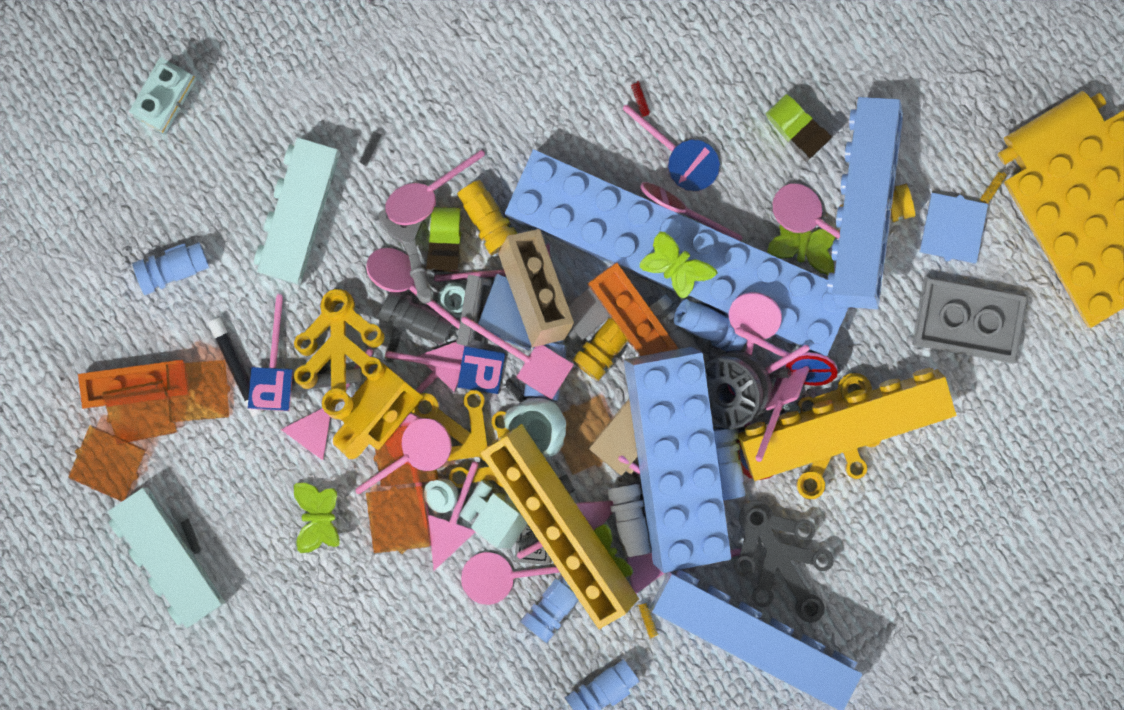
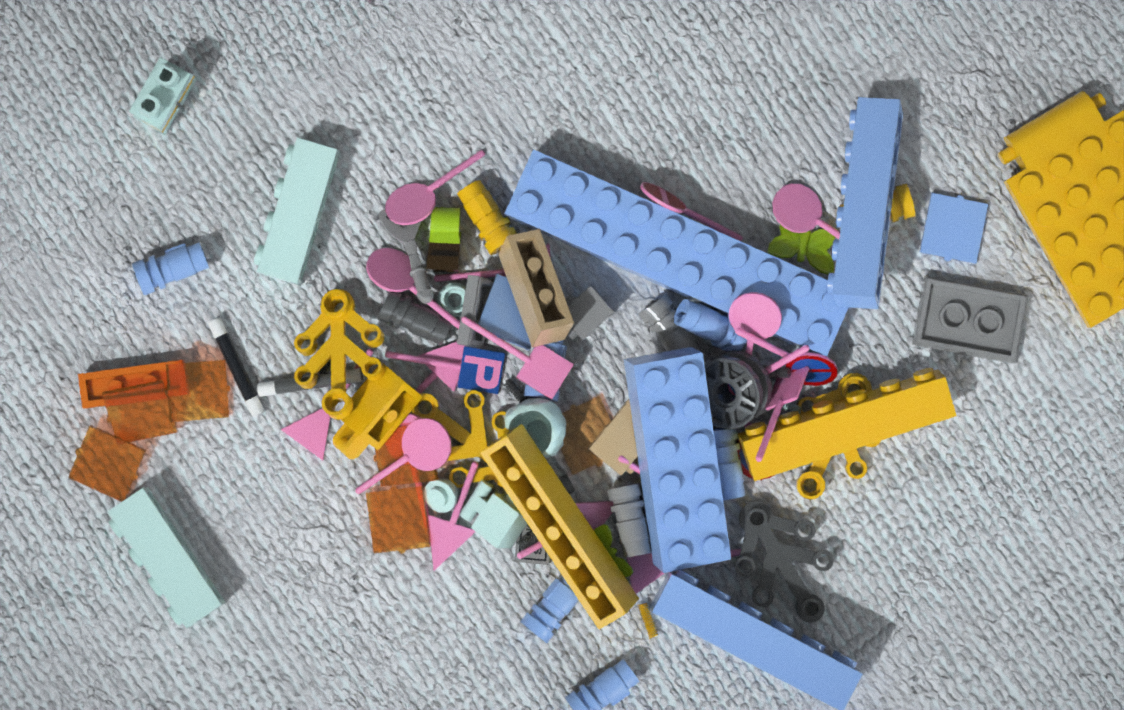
(191, 536): dark grey leg -> none
(270, 386): piece -> none
(319, 506): lime piece -> none
(373, 145): dark grey leg -> none
(394, 340): dark grey leg -> none
(489, 577): bright pink piece -> none
(601, 350): yellow axle -> none
(630, 312): orange plate -> none
(644, 103): red leg -> none
(674, 265): lime piece -> none
(691, 164): blue piece -> none
(797, 127): leg -> none
(996, 187): yellow leg -> none

